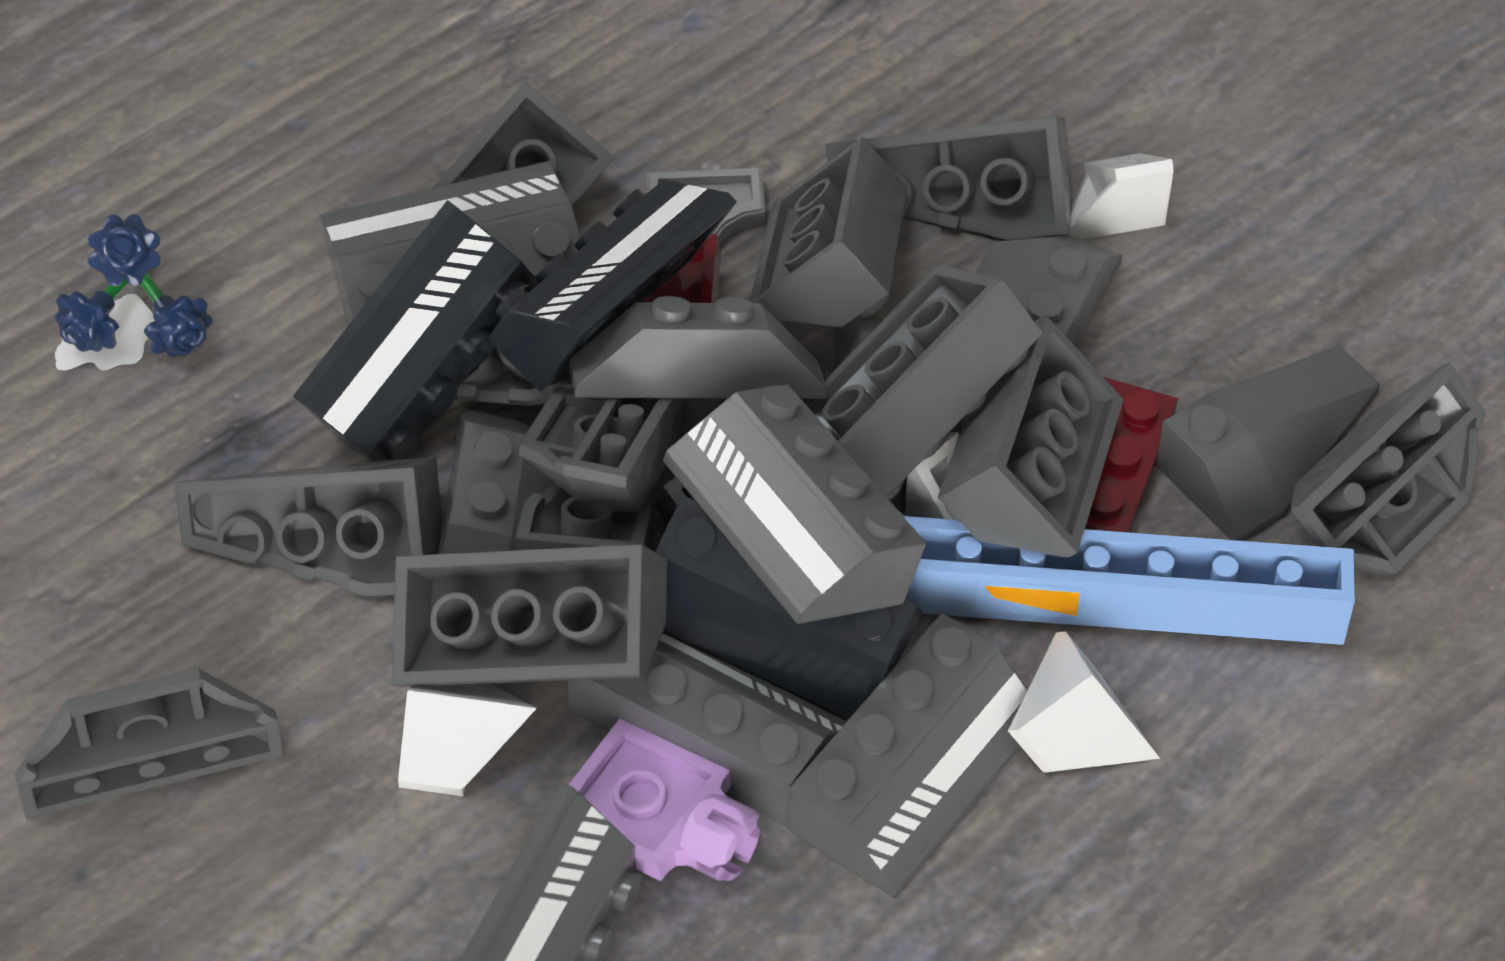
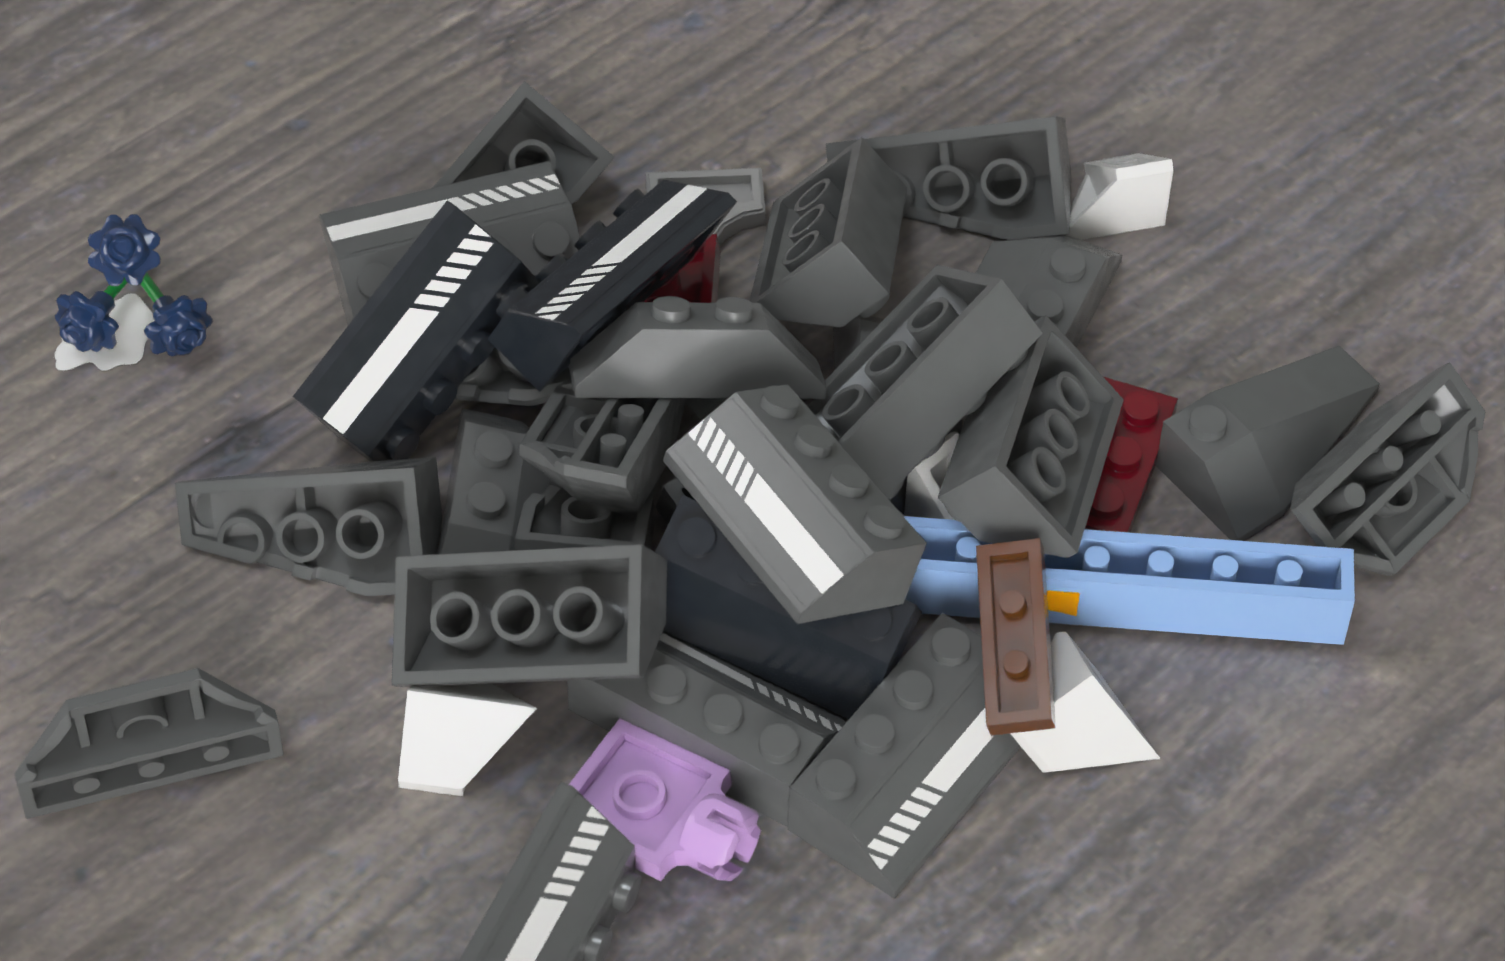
(1015, 637): none -> reddish brown plate

